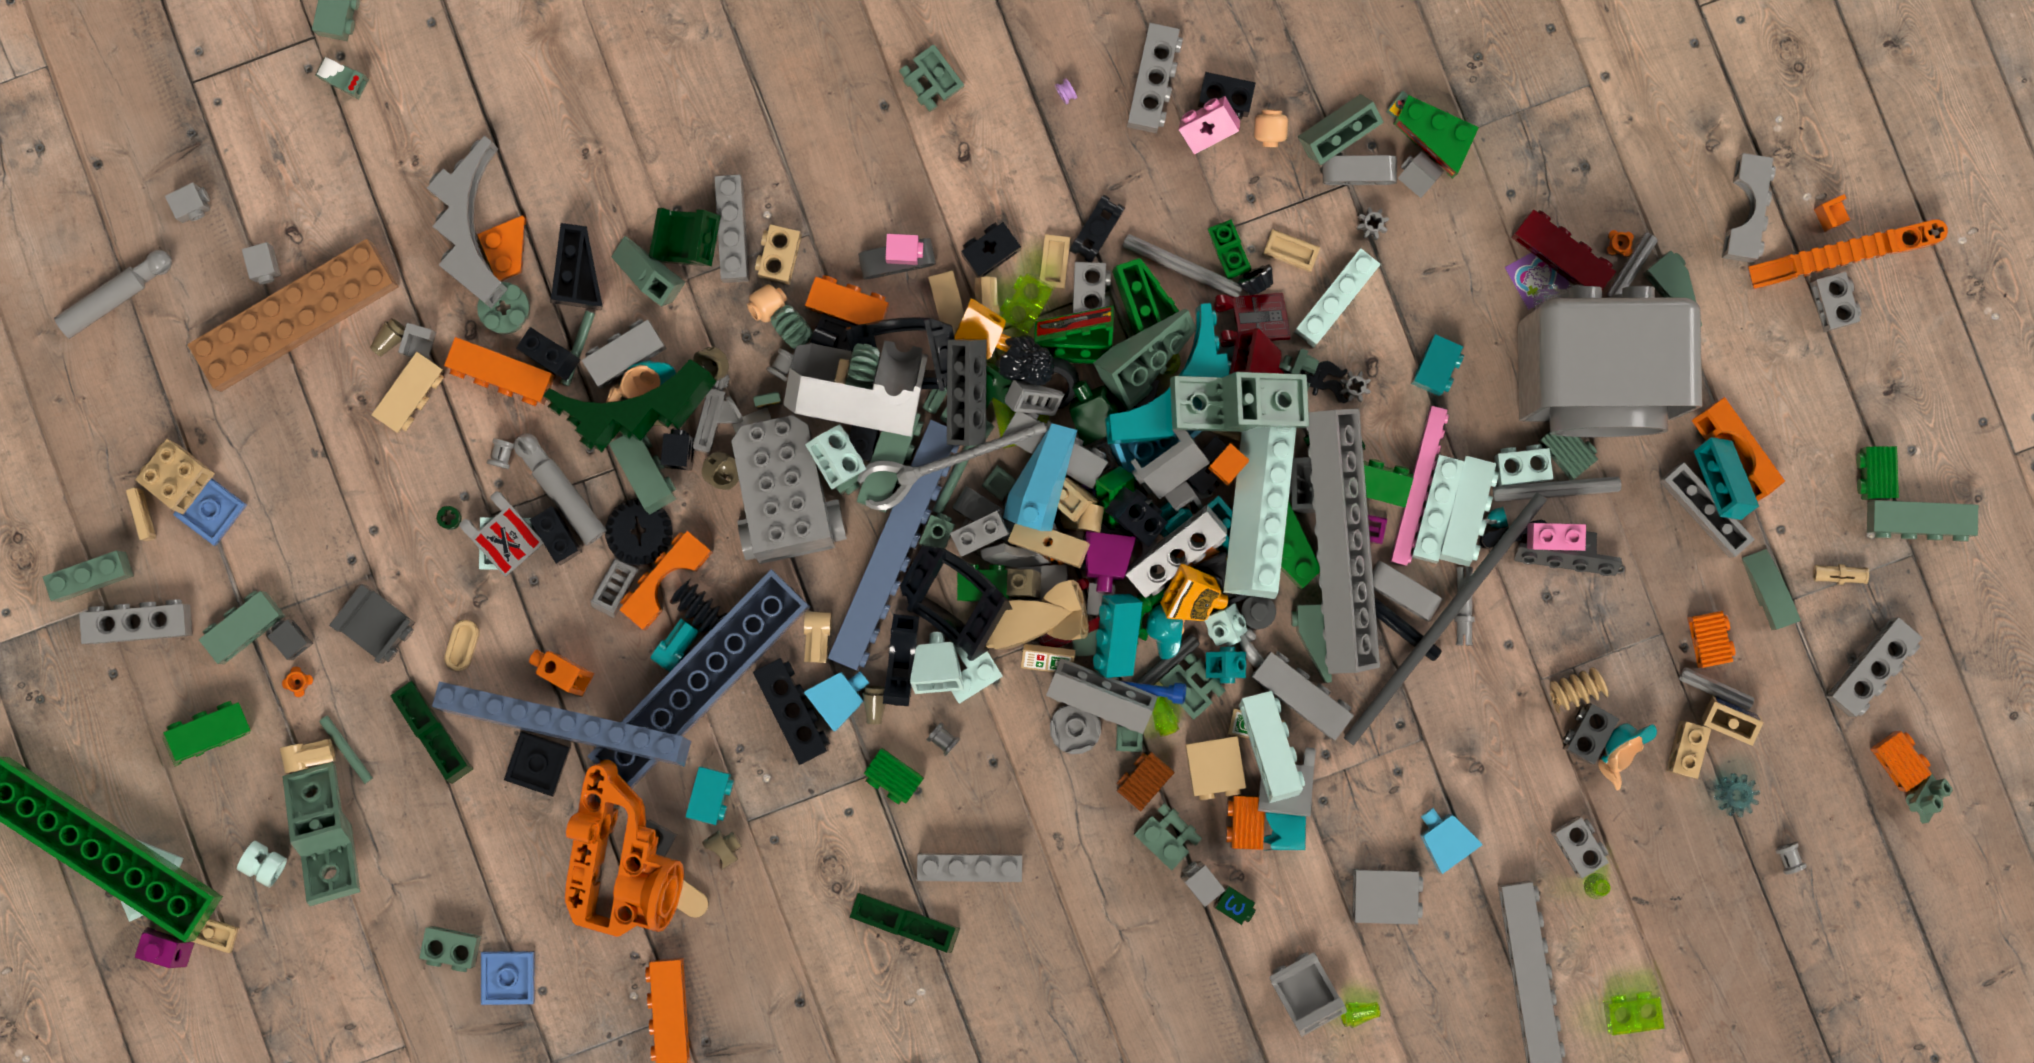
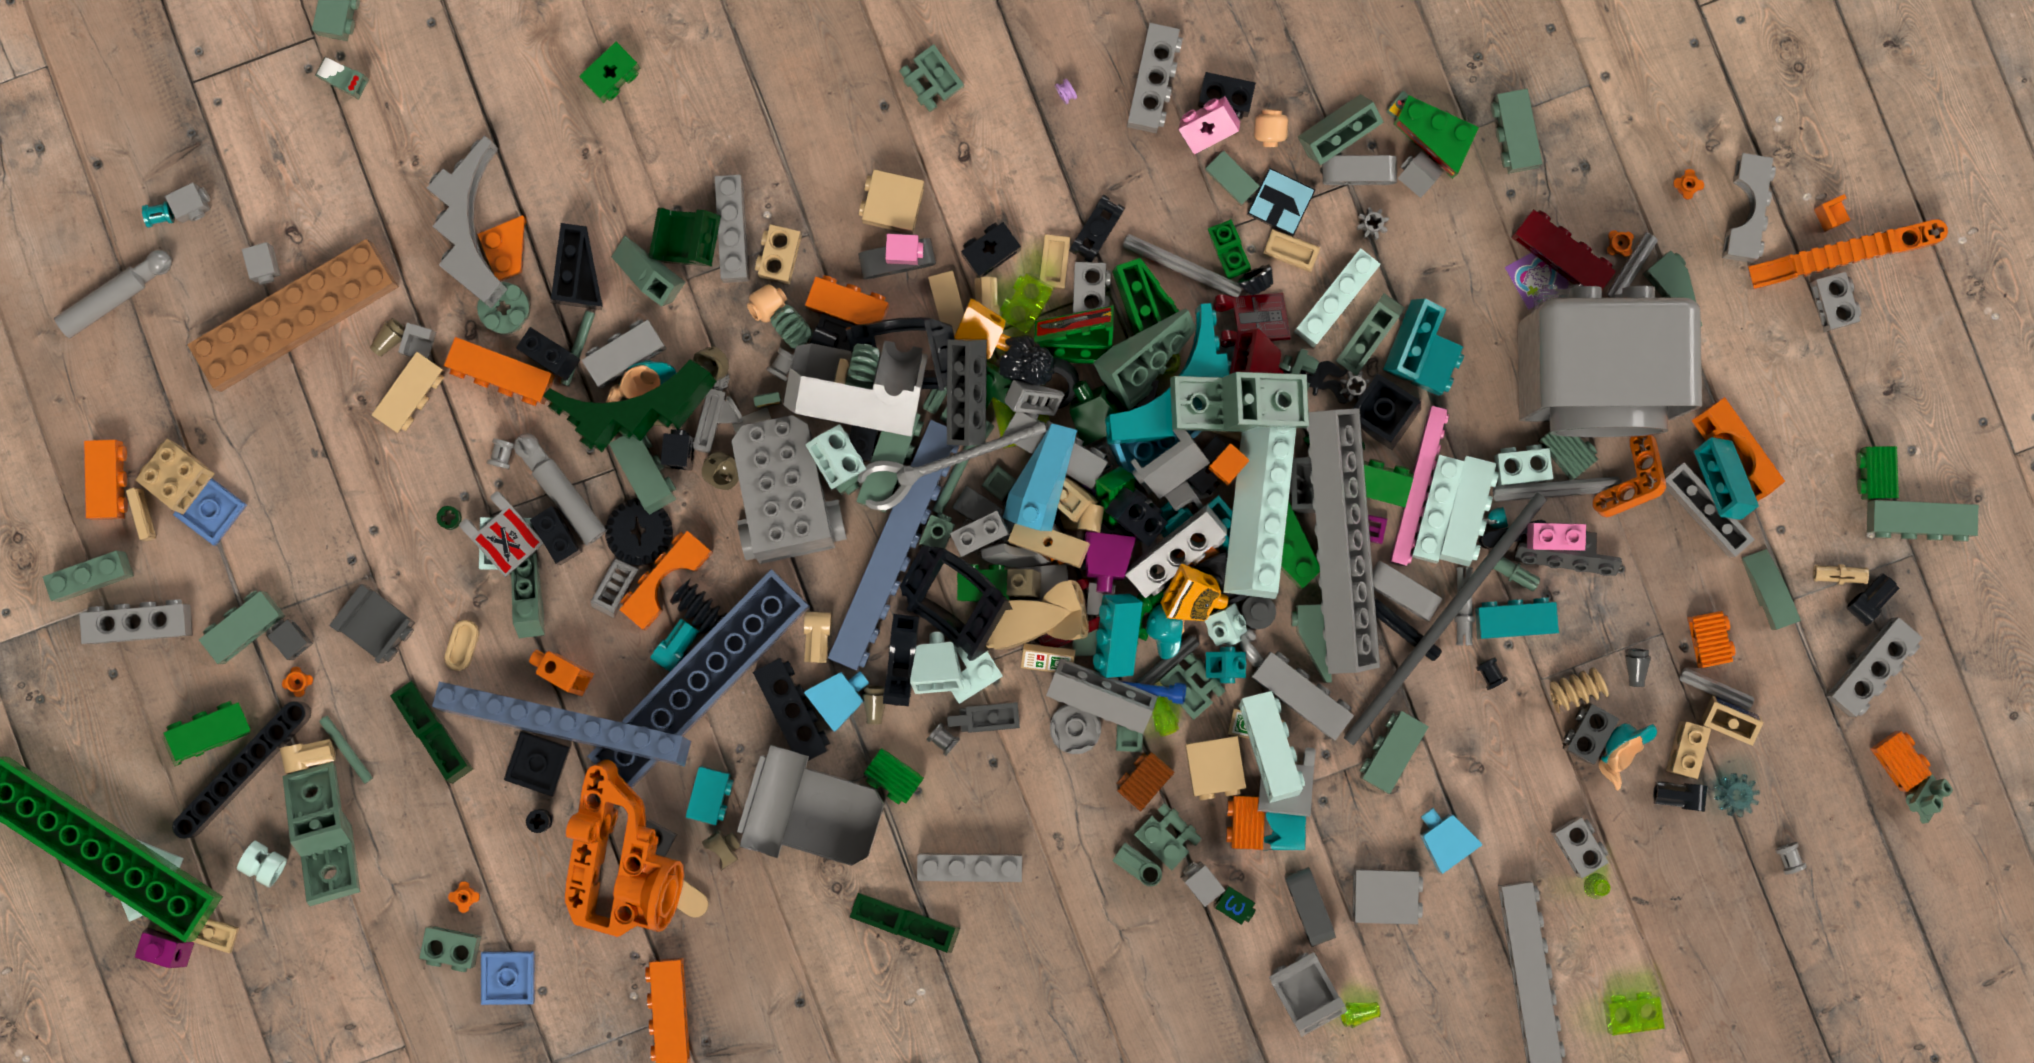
(105, 479): none -> orange brick
(150, 219): none -> teal bush
(230, 774): none -> black beam
(471, 897): none -> orange plate
(527, 599): none -> sand green slope
(533, 827): none -> black bush
(617, 61): none -> green brick
(808, 810): none -> light grey piece
(892, 201): none -> tan brick
(986, 718): none -> dark grey hinge
(1136, 863): none -> sand green piece
(1232, 177): none -> sand green tile
(1281, 202): none -> tile
(1310, 907): none -> dark grey beam
(1370, 334): none -> sand green slope
(1386, 411): none -> black slope
(1393, 751): none -> sand green brick
(1414, 339): none -> teal brick
(1491, 673): none -> black bush
(1516, 131): none -> sand green brick
(1516, 619): none -> teal brick
(1517, 574): none -> sand green axle
(1637, 666): none -> dark grey cone
(1640, 484): none -> orange beam
(1681, 184): none -> orange plate
(1685, 796): none -> black piece
(1868, 604): none -> black piece

